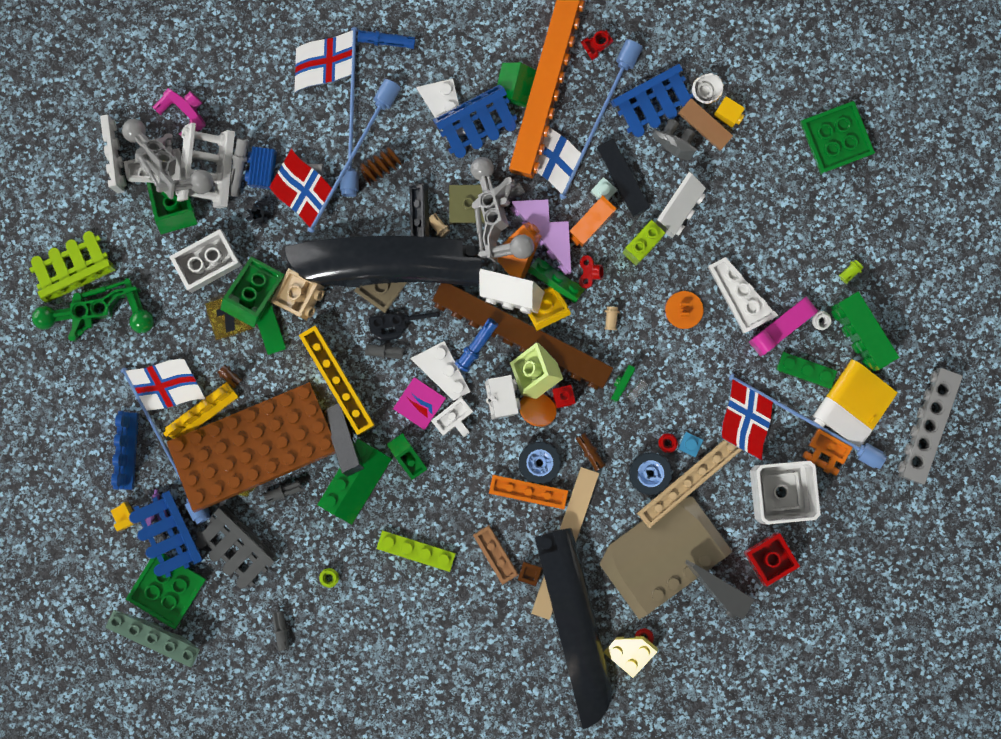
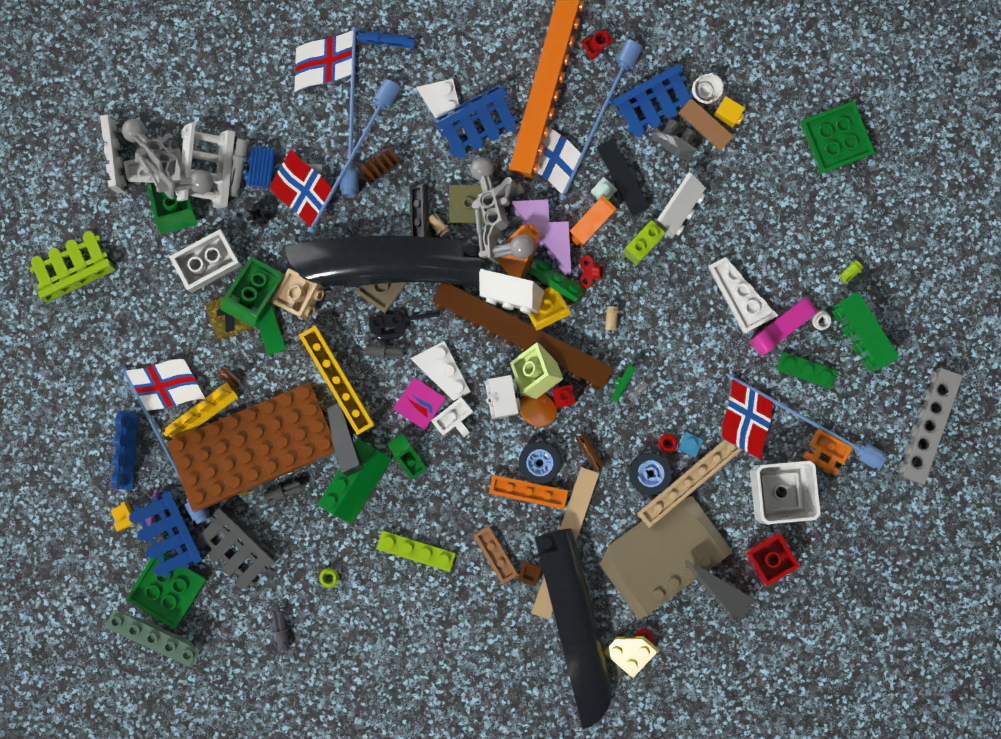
(140, 321): green piece -> none
(187, 105): dark pink connector -> none
(472, 351): blue pin -> none
(517, 82): green slope -> none
(684, 310): orange piece -> none
(855, 403): yellow door -> none

